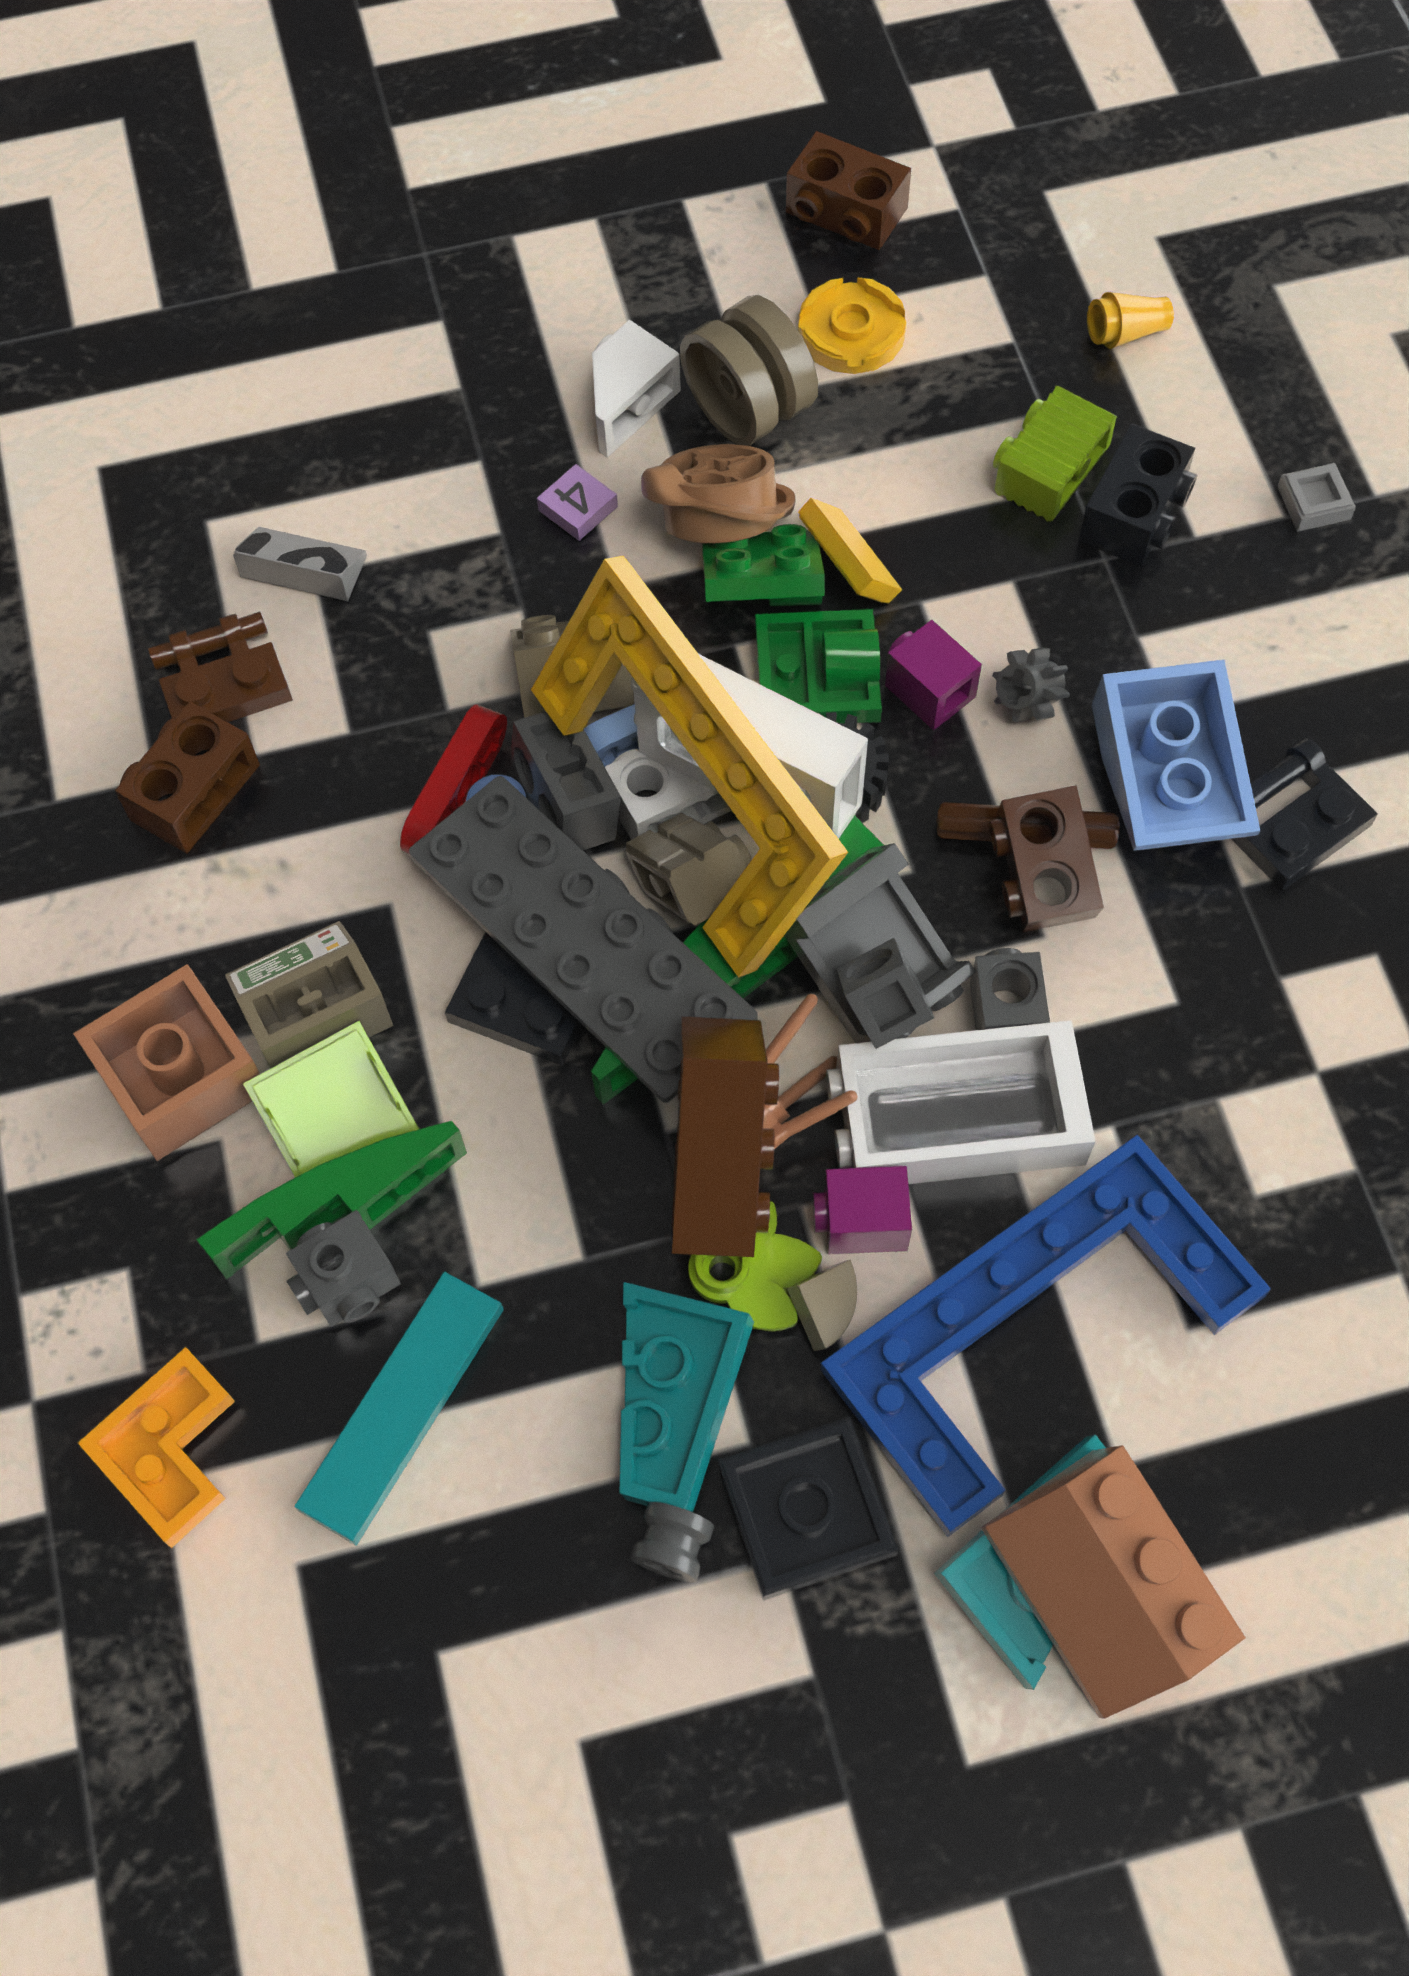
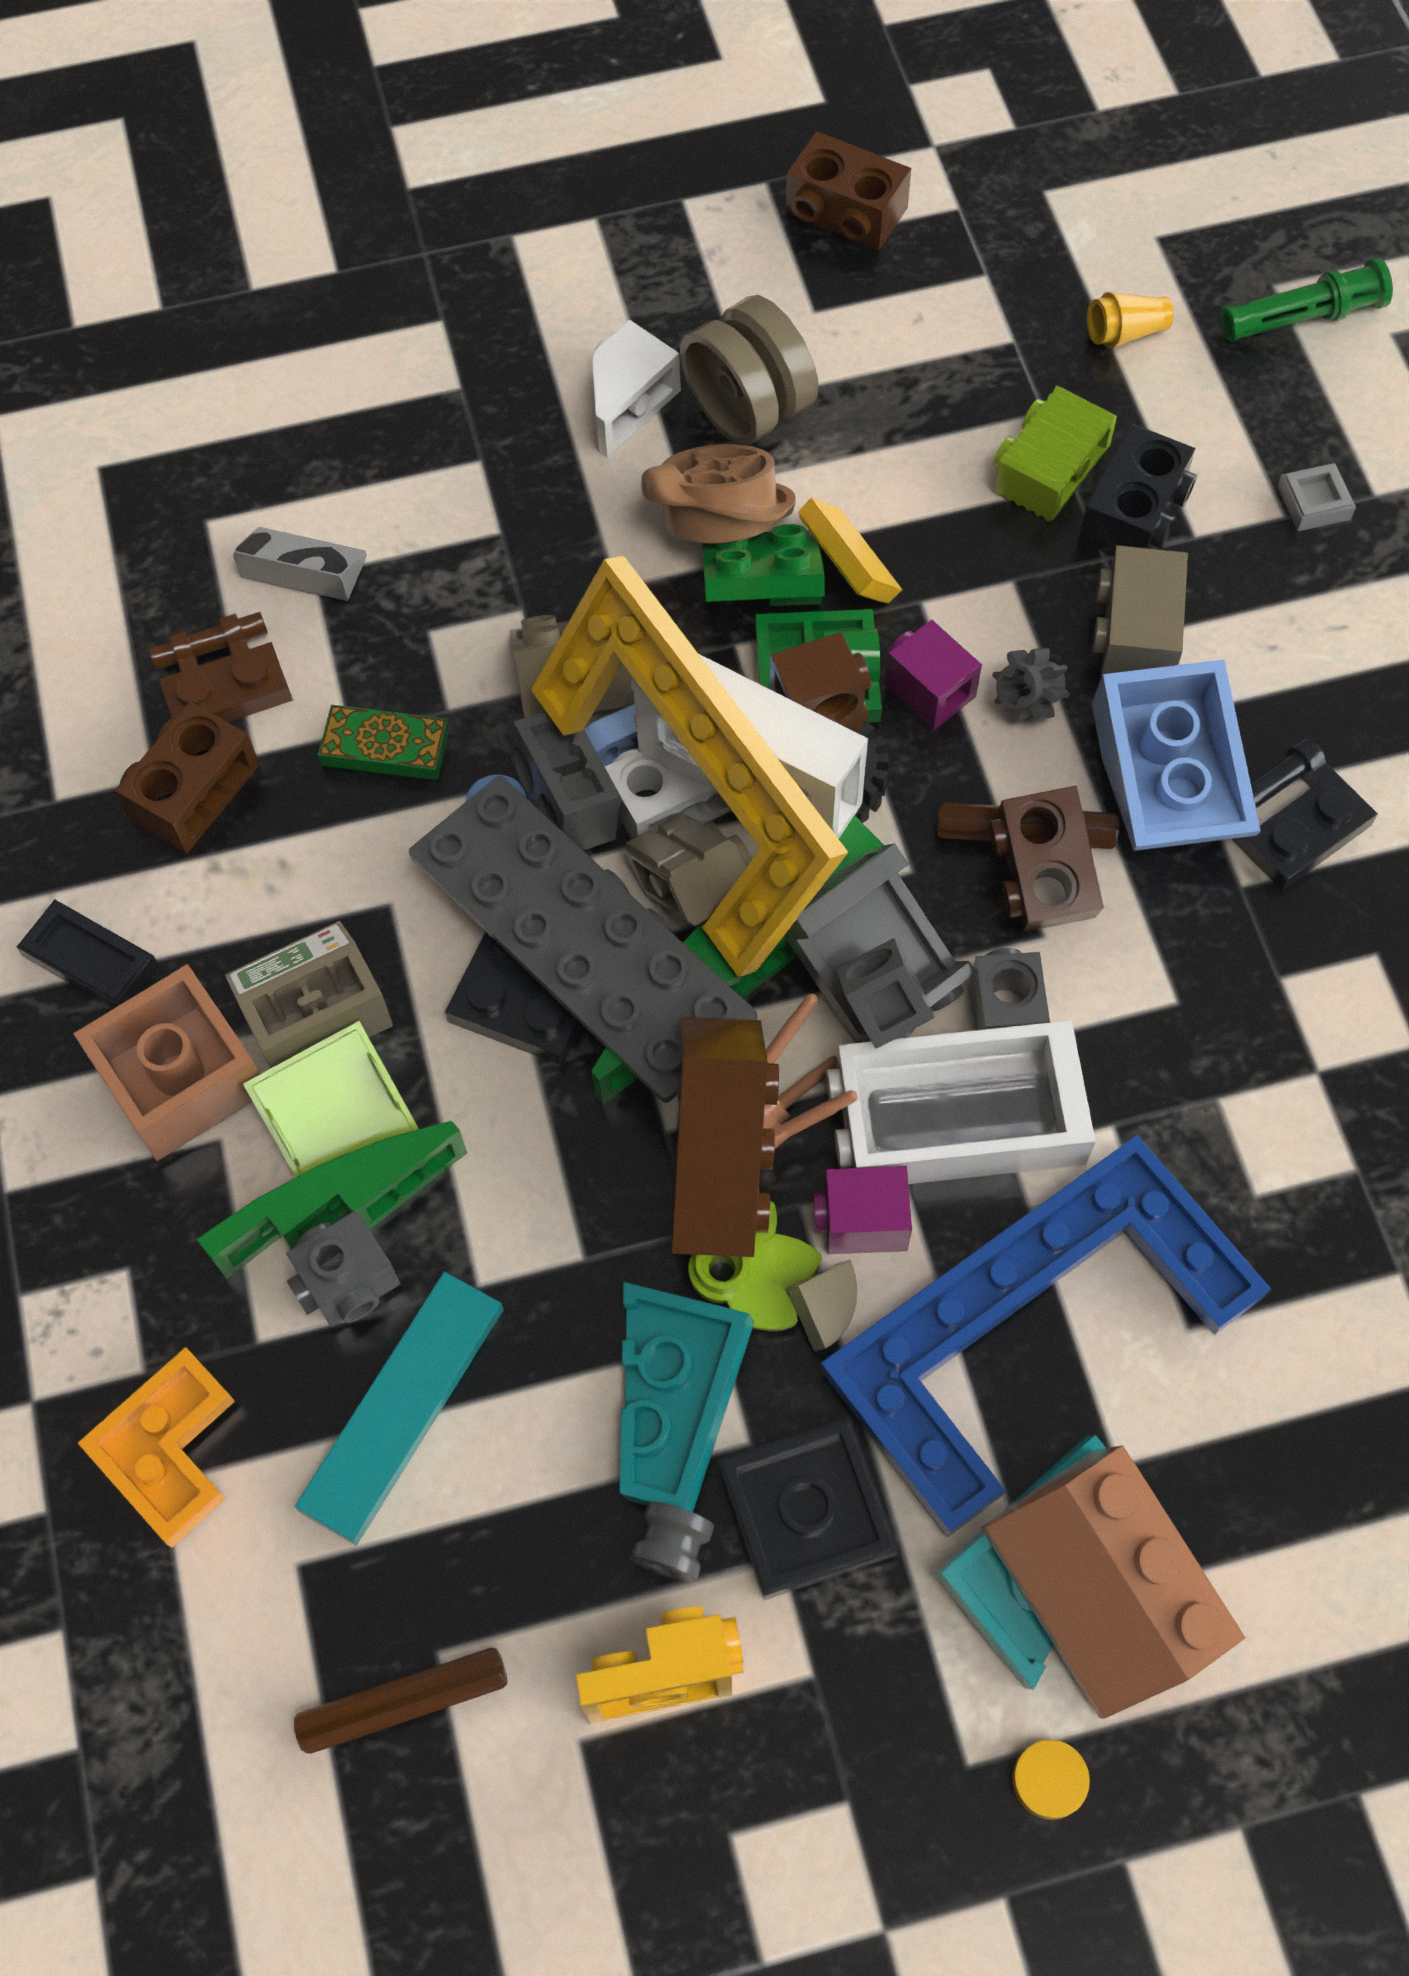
(87, 955): none -> black tile
(384, 742): none -> tile
(400, 1700): none -> reddish brown axle
(460, 766): red beam -> none
(577, 502): lavender tile -> none
(687, 1665): none -> yellow plate
(824, 679): none -> reddish brown brick
(852, 325): yellow tile -> none
(1050, 1779): none -> yellow tile
(1142, 611): none -> dark tan brick
(1329, 297): none -> green pin

